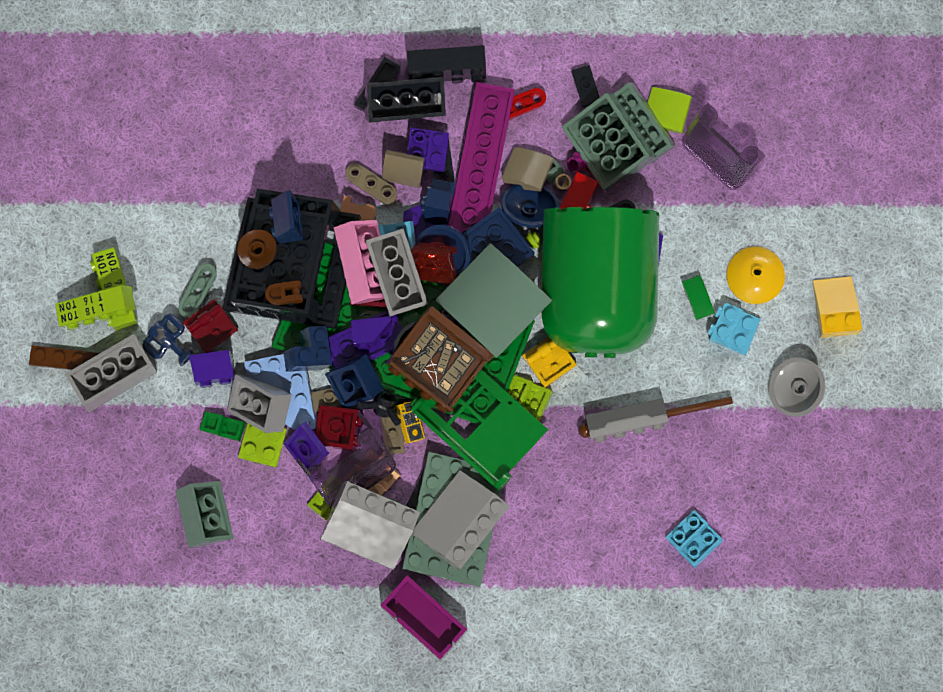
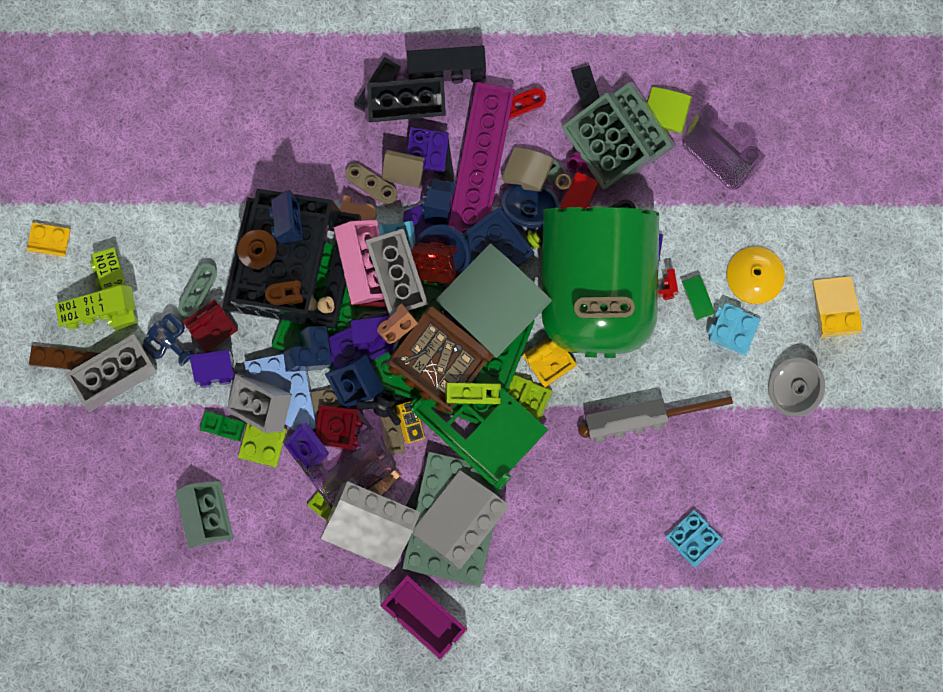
(48, 239): none -> yellow plate
(326, 305): none -> tan hinge
(397, 325): none -> nougat leg
(472, 393): none -> lime plate
(612, 303): none -> dark tan plate
(670, 282): none -> red bracket

